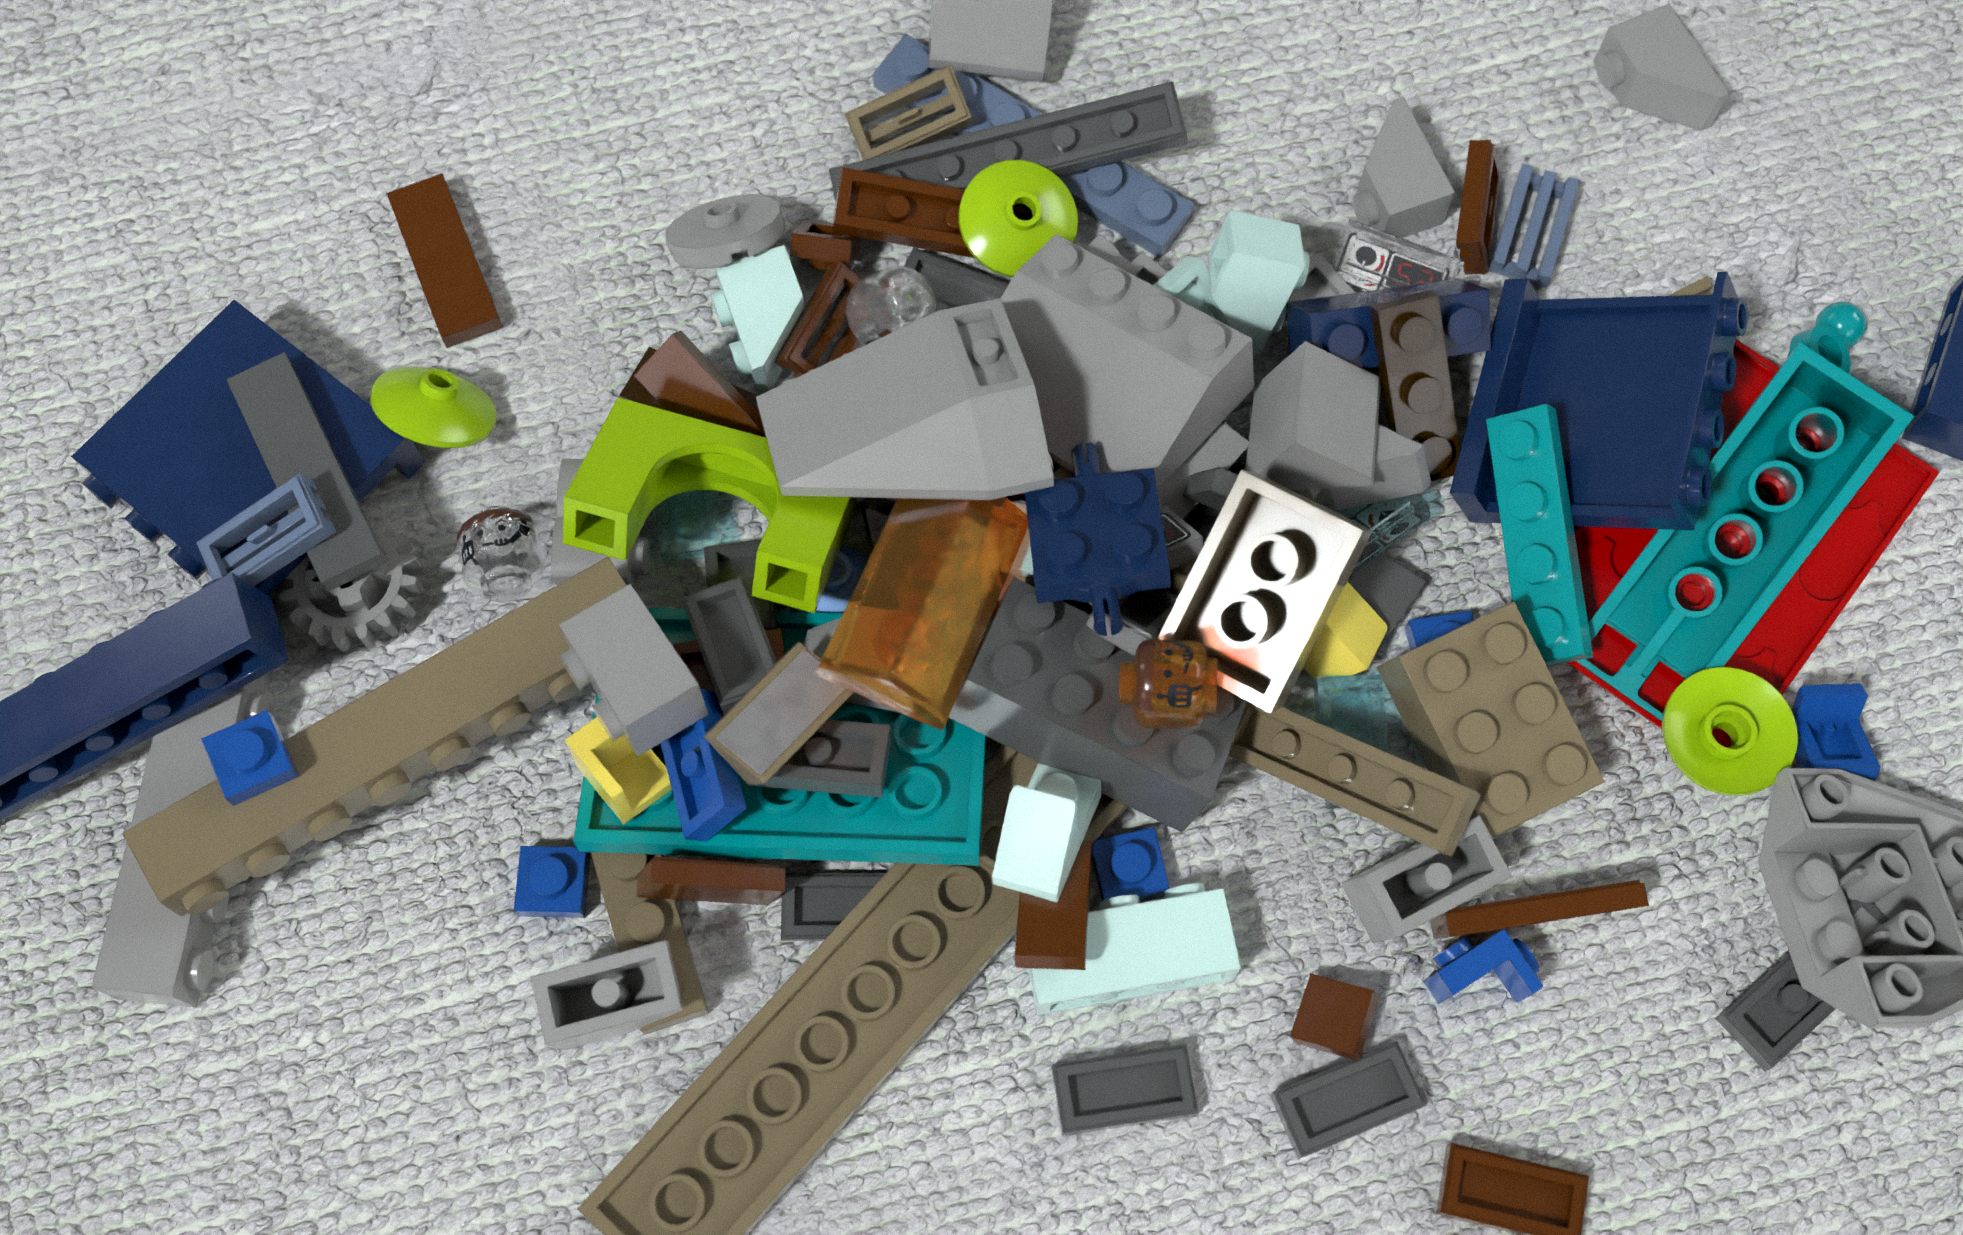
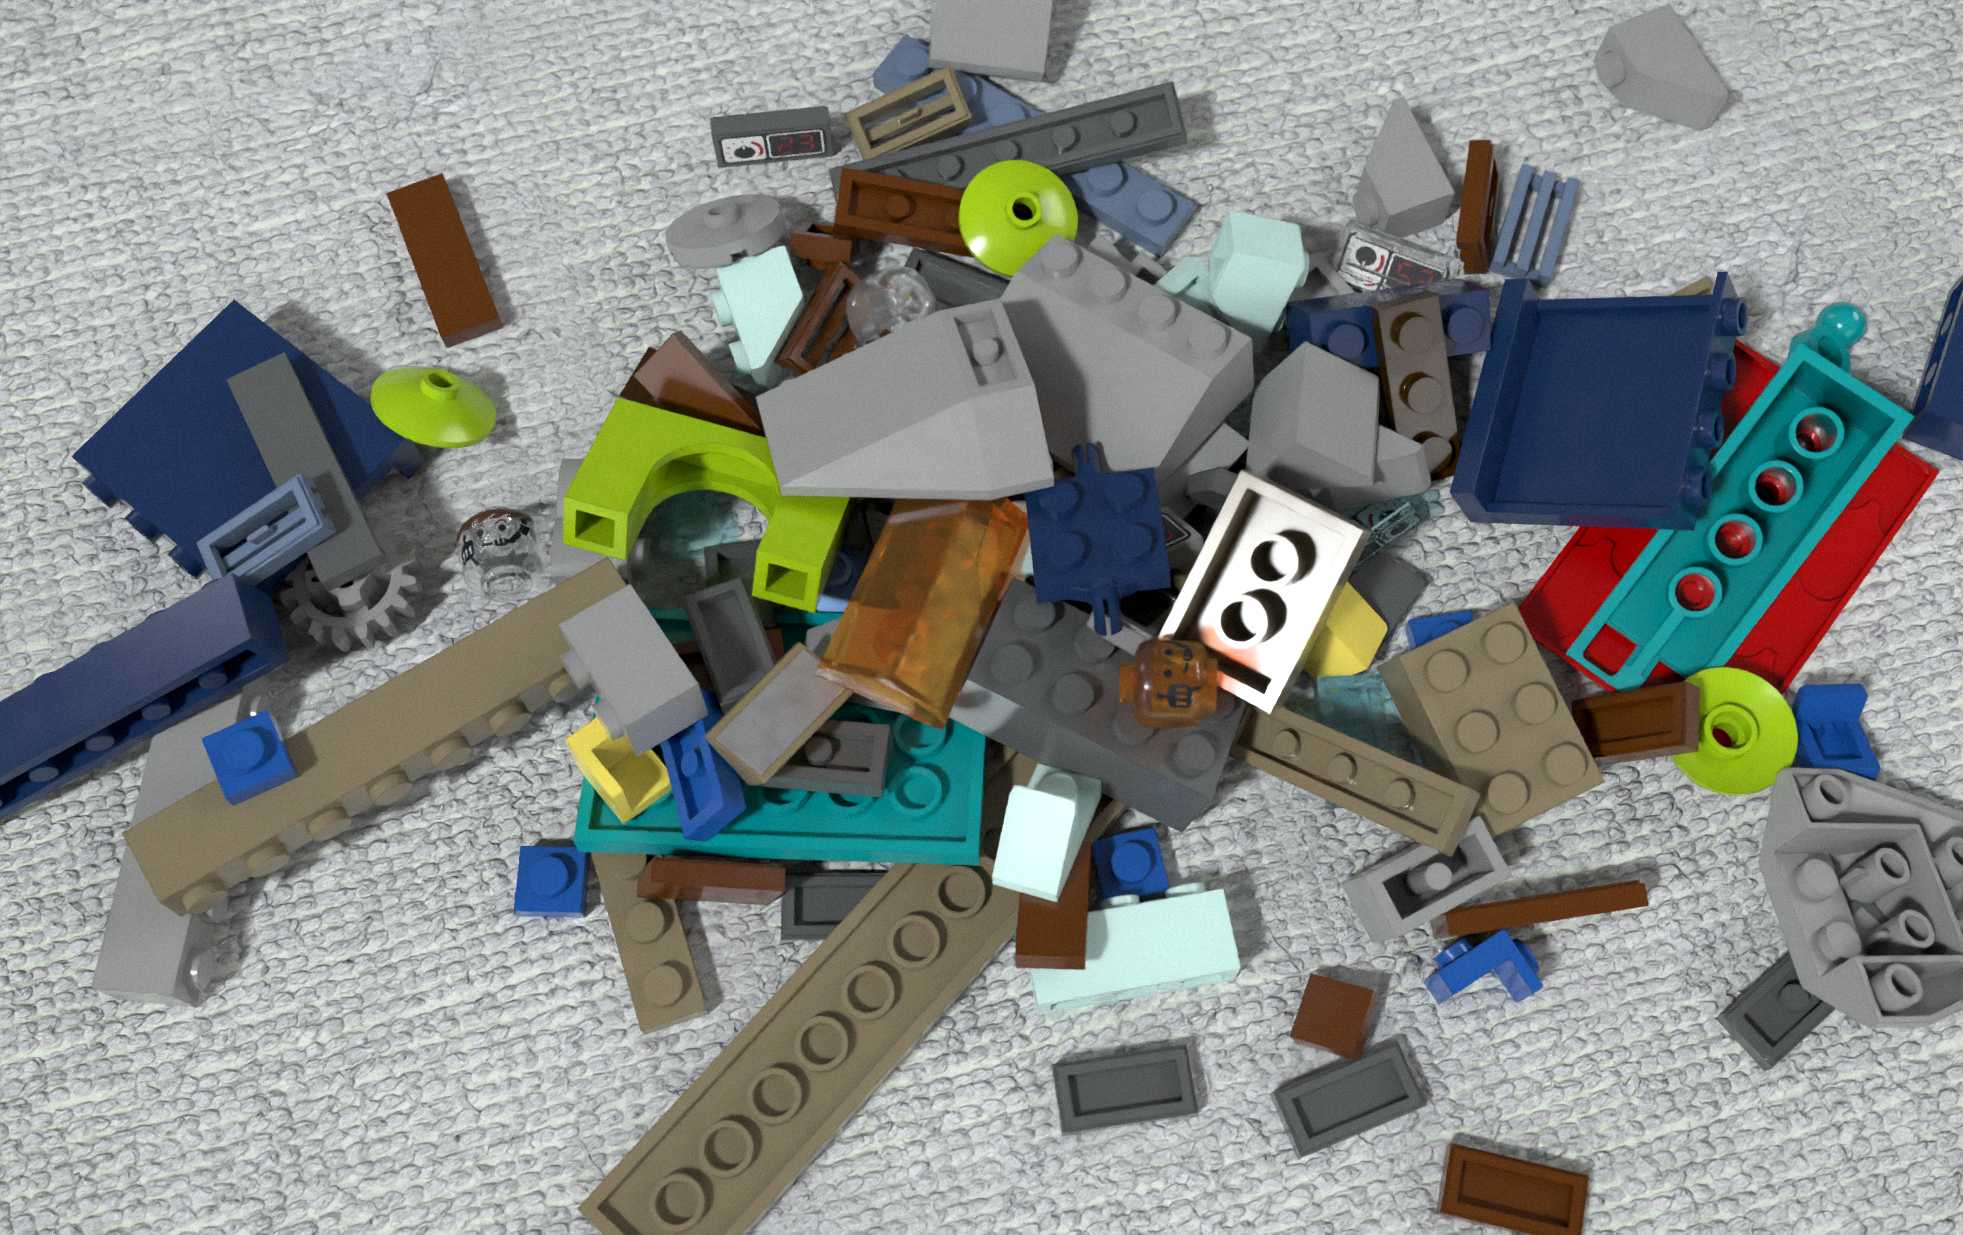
(607, 996): light grey slope -> none
(772, 136): none -> tile
(1539, 532): teal plate -> none
(1640, 723): none -> reddish brown tile

